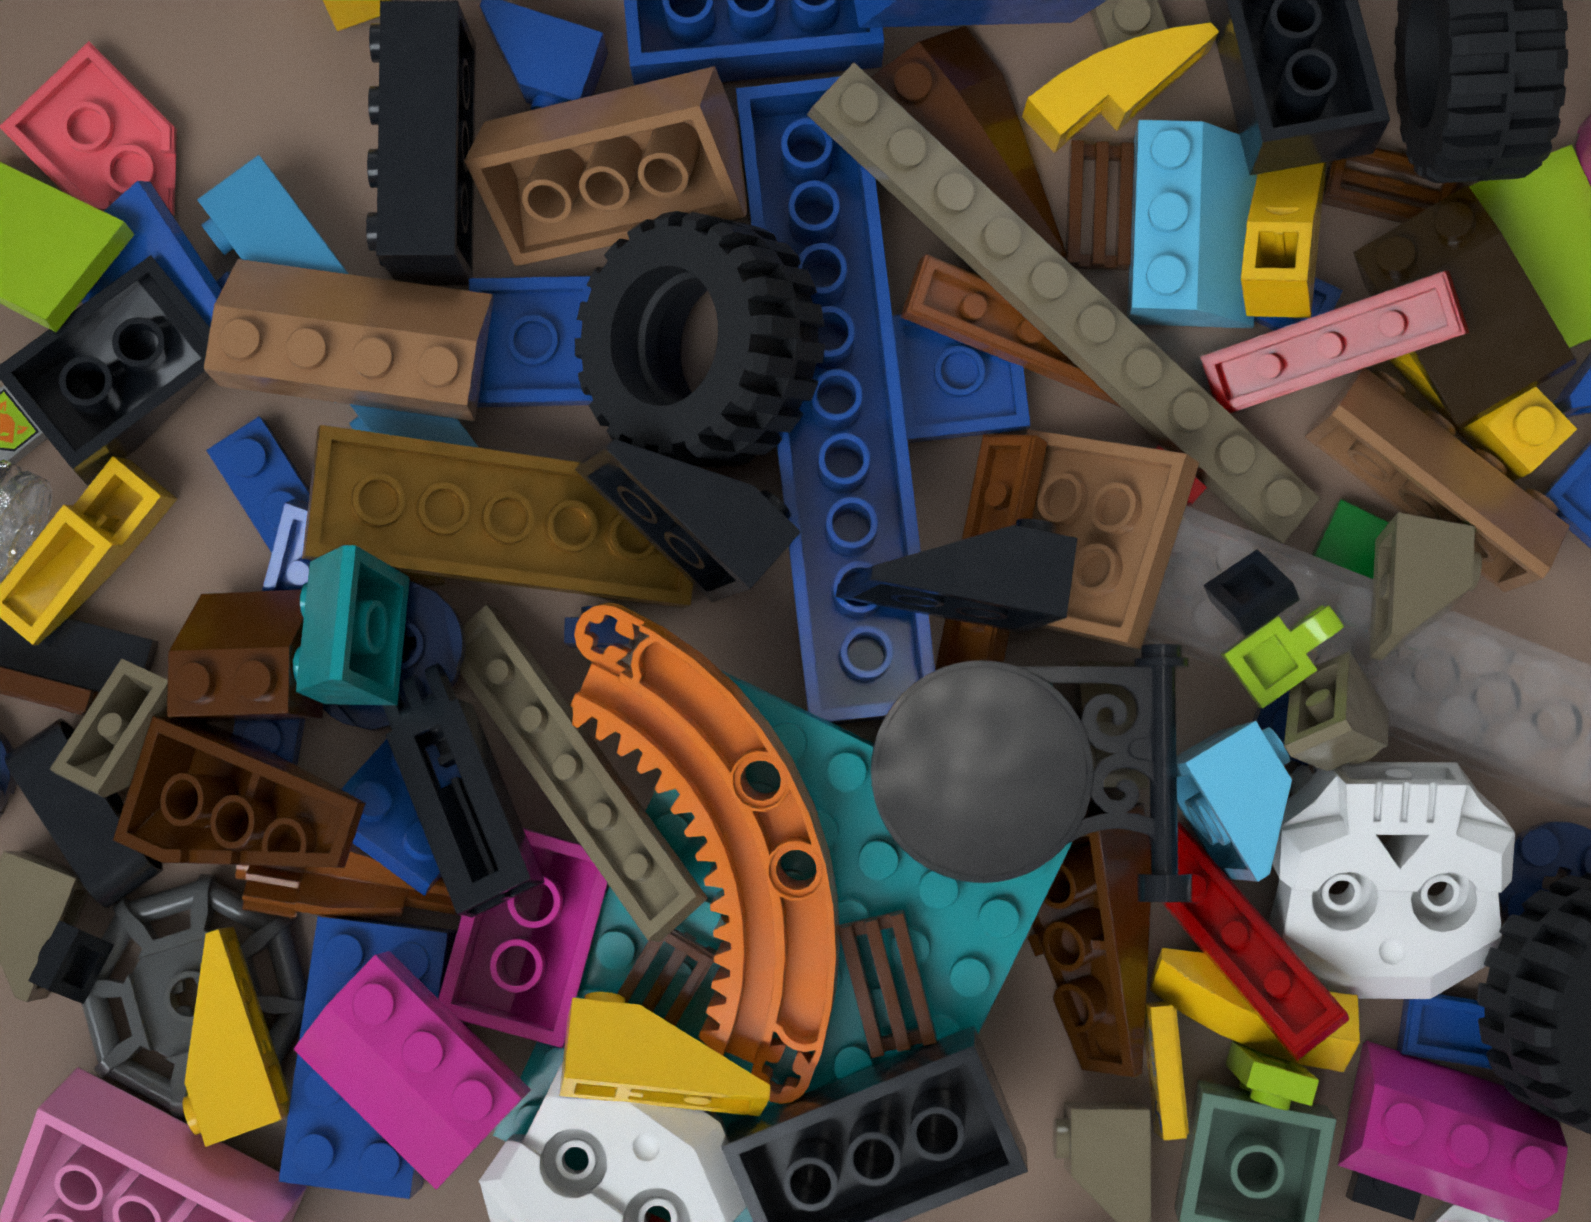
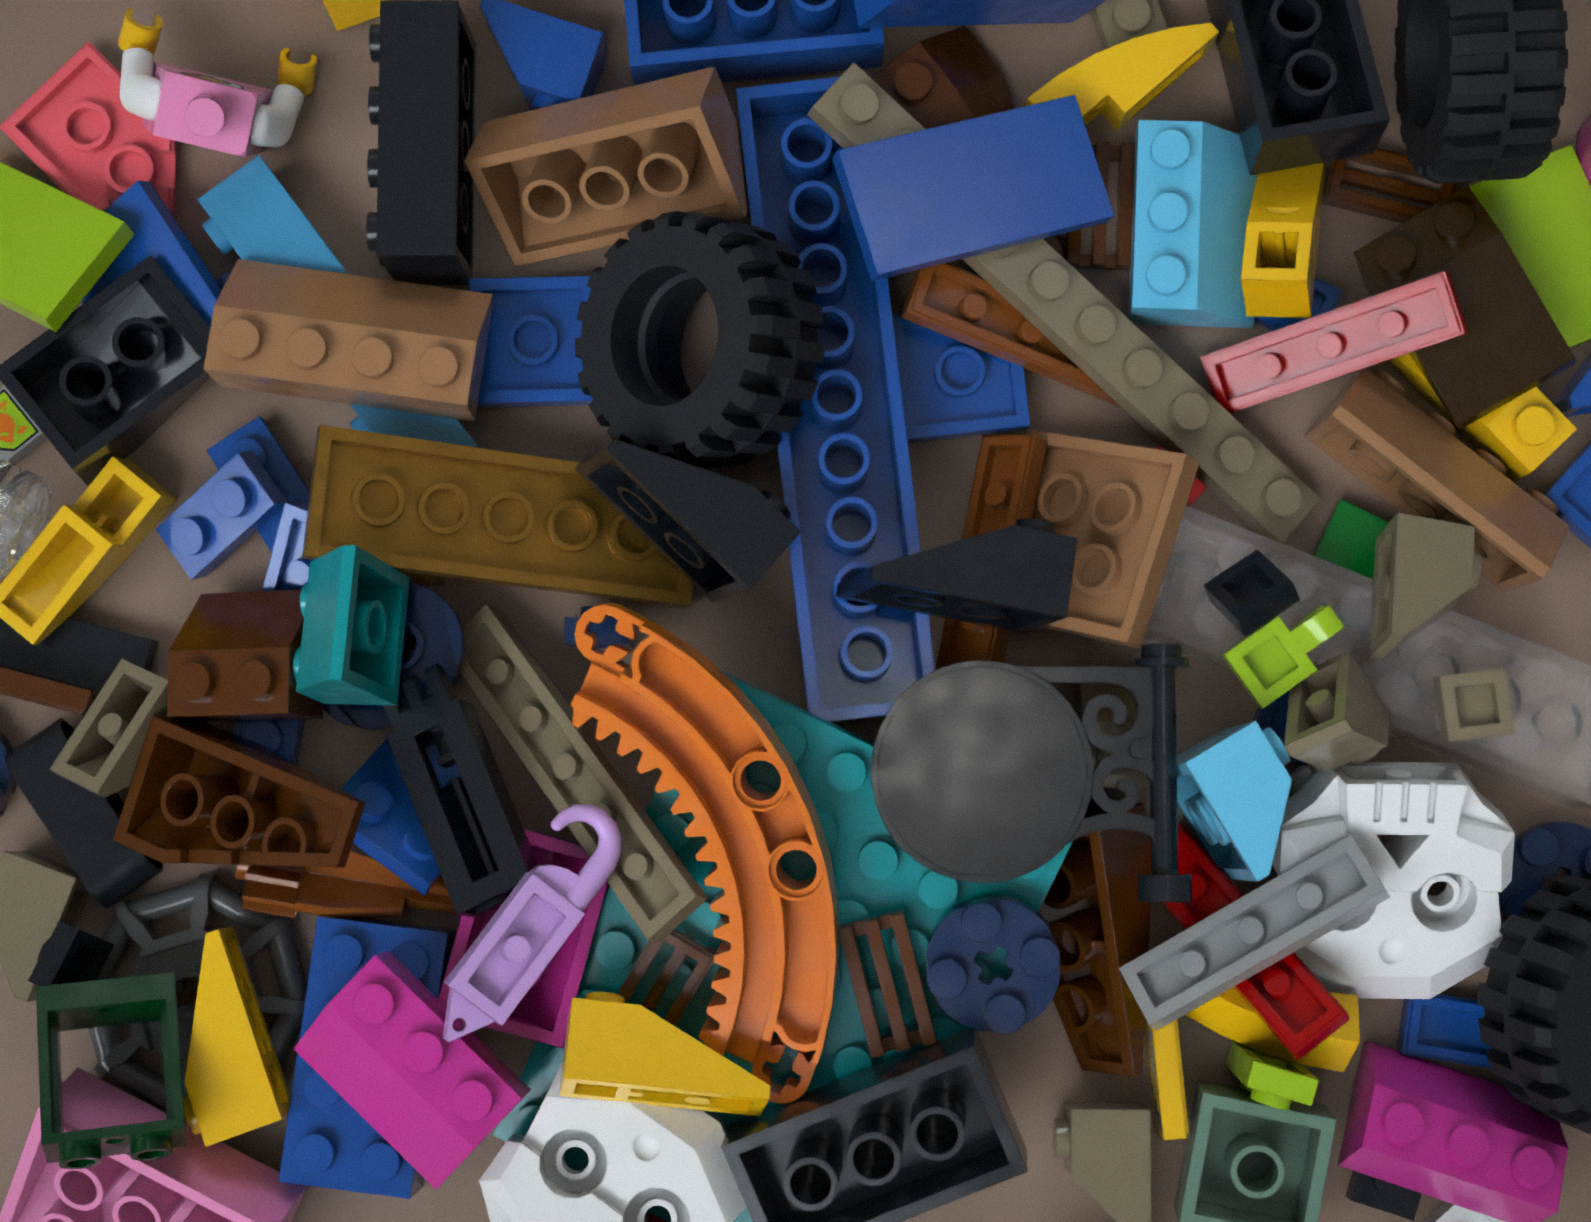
(101, 1005): none -> dark green window
(206, 107): none -> torso
(221, 515): none -> plate
(528, 930): none -> lavender plate
(972, 187): none -> blue tile
(1003, 1001): none -> dark blue plate
(1254, 932): none -> light grey plate
(1473, 705): none -> dark tan plate

